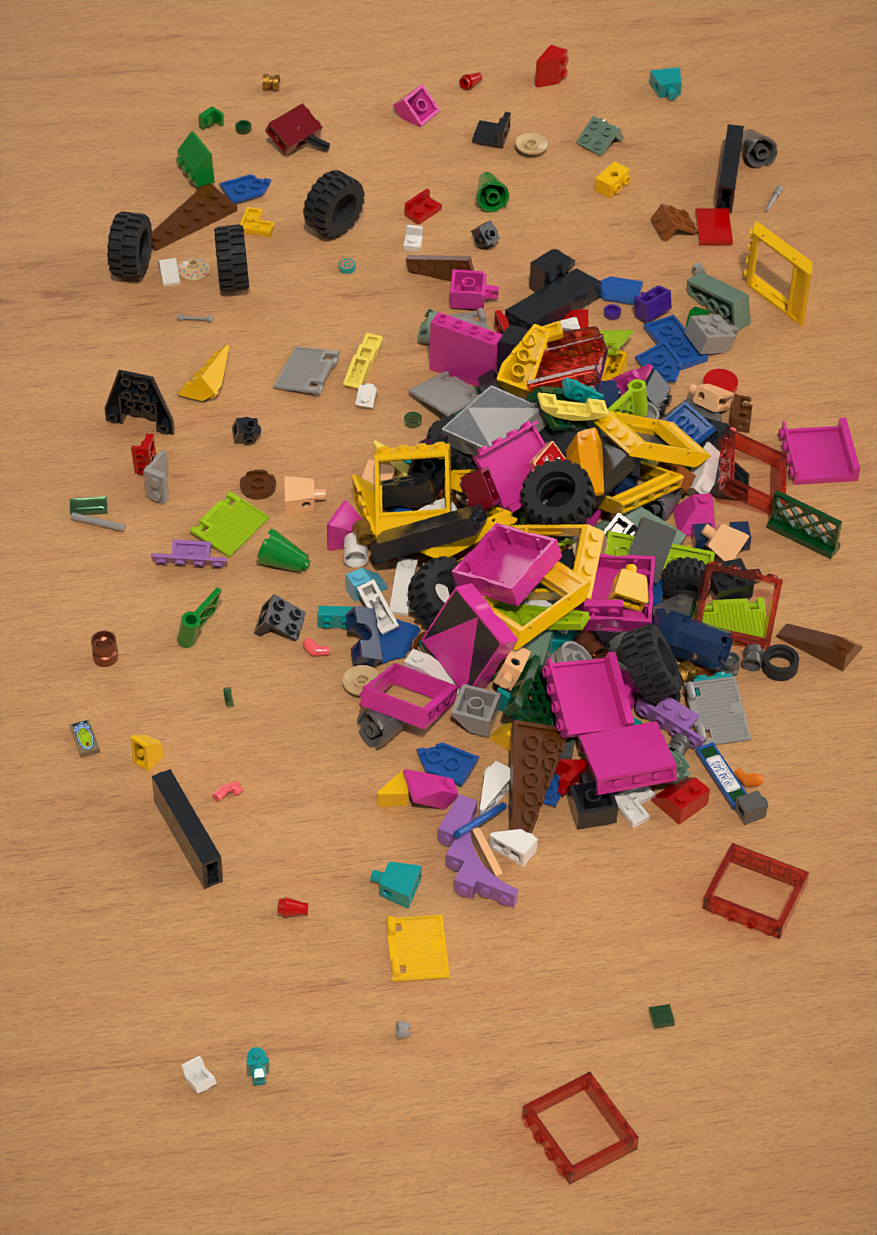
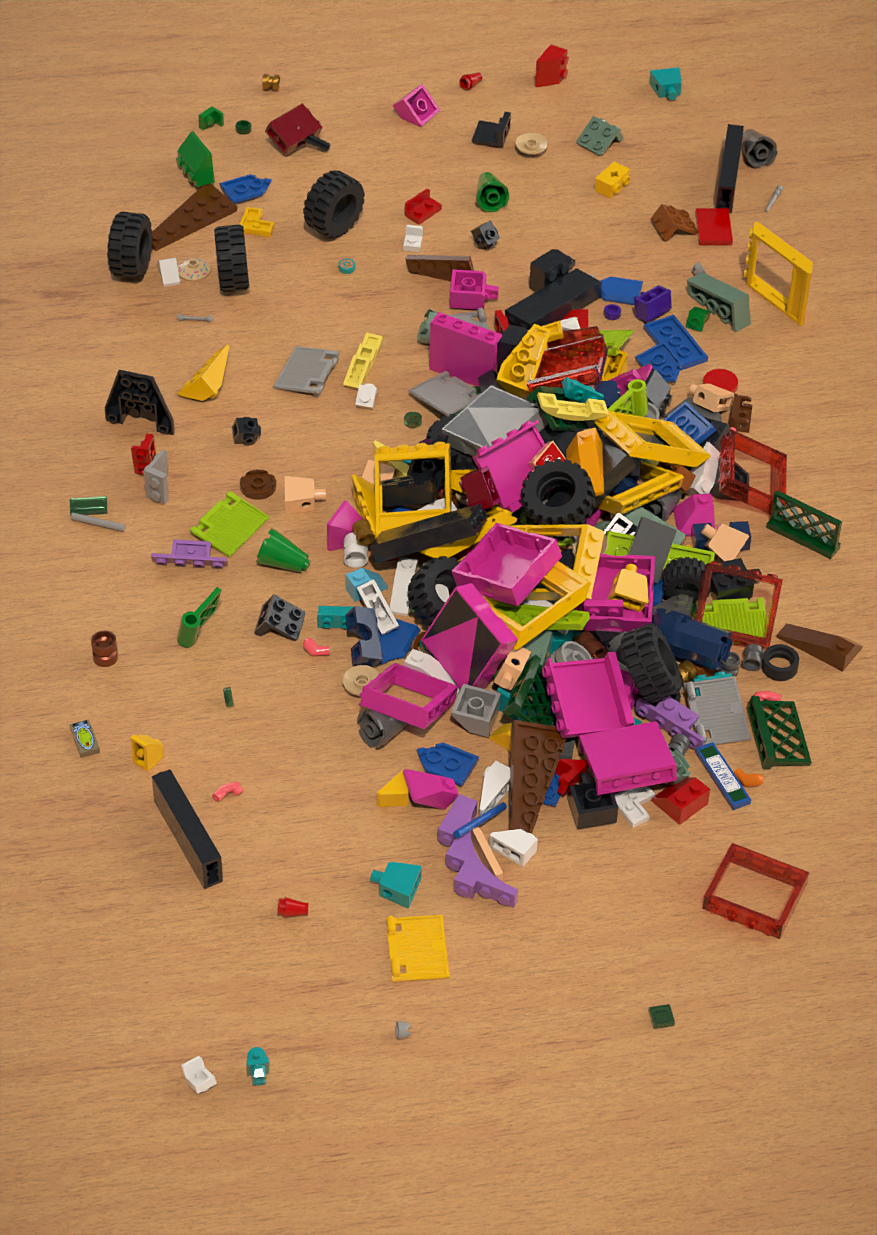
(573, 1173): clear red window -> none
(710, 334): light grey hinge -> none
(751, 807): dark grey brick -> none
(763, 733): none -> dark green fence
(768, 695): none -> coral arm
(820, 454): dark pink panel -> none

